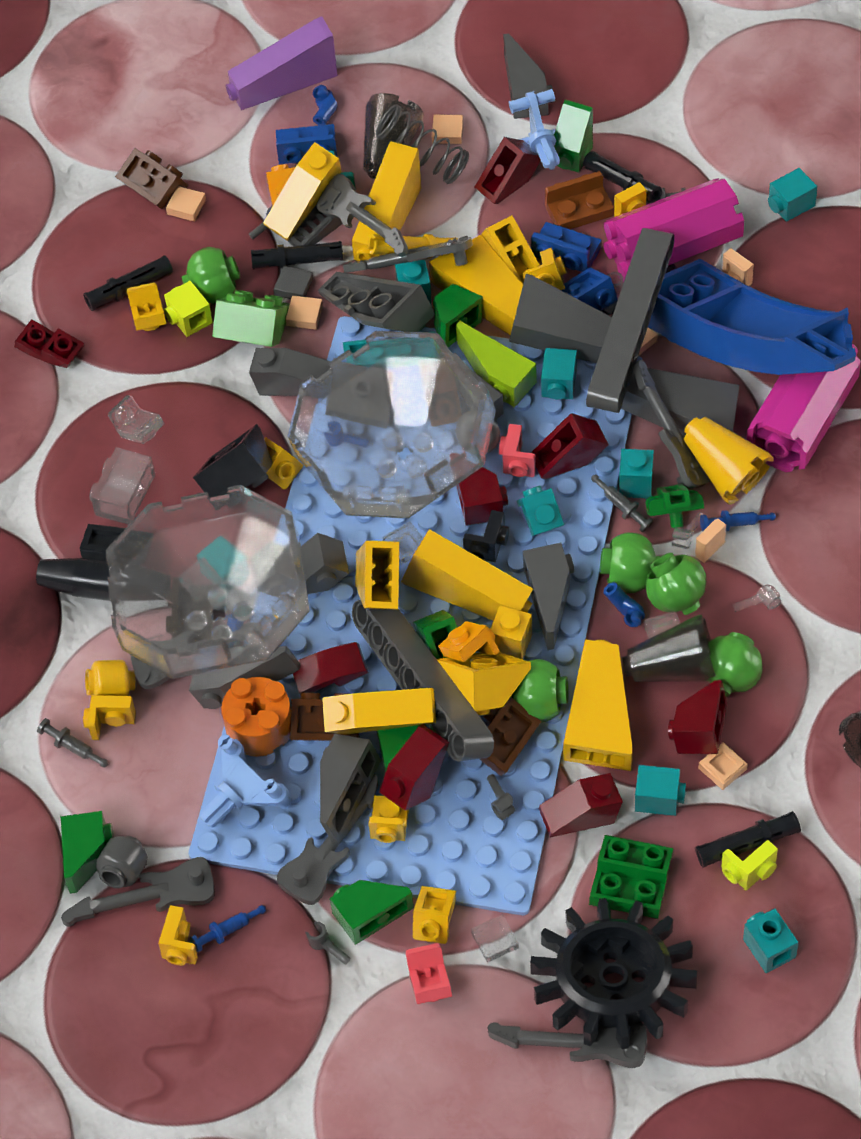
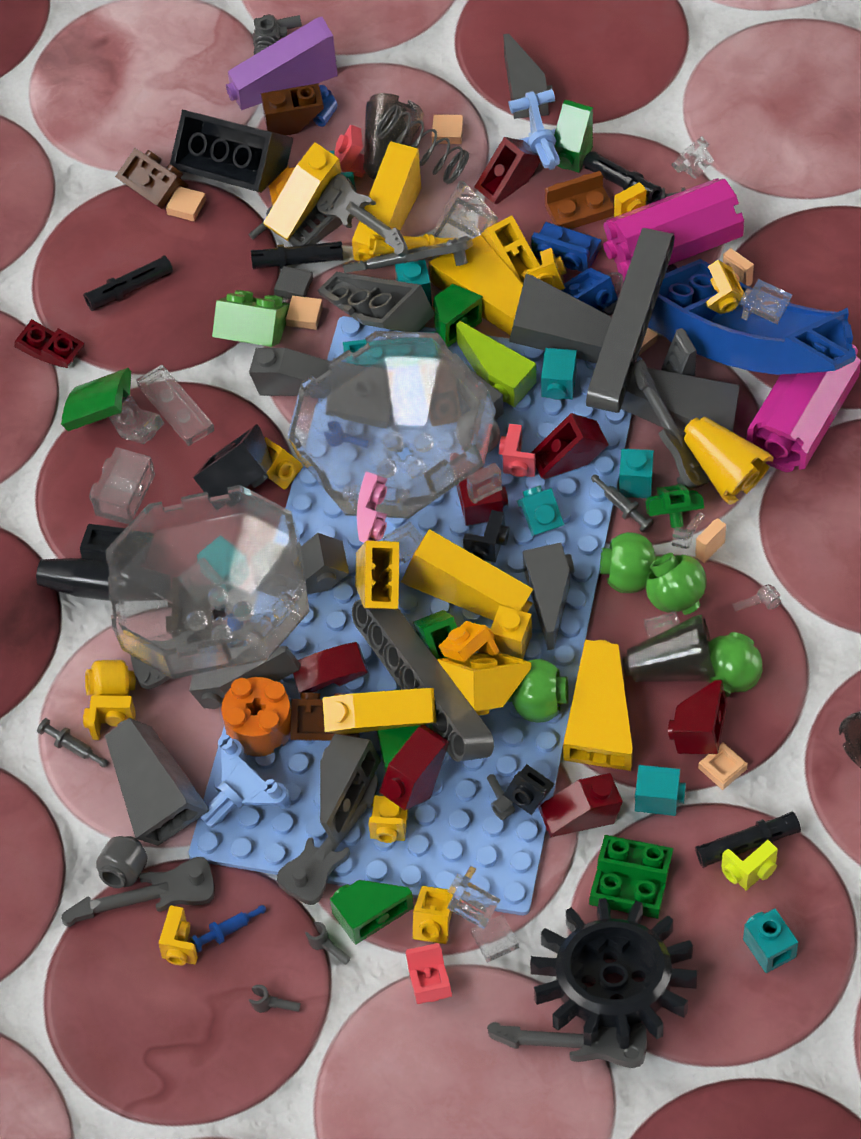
(82, 843): green slope -> none
(96, 400): none -> green slope
(146, 307): yellow bracket -> none
(152, 783): none -> dark grey slope
(175, 405): none -> clear tile
(187, 309): neon yellow brick -> none
(212, 273): bright green plant -> none
(229, 151): none -> black slope
(269, 30): none -> dark grey piece
(269, 1001): none -> dark grey hand
(291, 108): none -> reddish brown slope
(295, 142): blue bracket -> none
(348, 151): none -> coral bracket
(371, 522): none -> bright pink slope
(464, 215): none -> clear slope
(471, 901): none -> clear bracket
(484, 482): none -> clear tile
(510, 730): reddish brown bracket -> none
(528, 789): none -> black bracket
(629, 608): blue arm -> none
(681, 355): none -> dark grey slope
(691, 156): none -> clear tile
(727, 286): none -> yellow bracket
(736, 519): blue piece -> none
(765, 302): none -> clear bracket
(792, 194): teal brick -> none

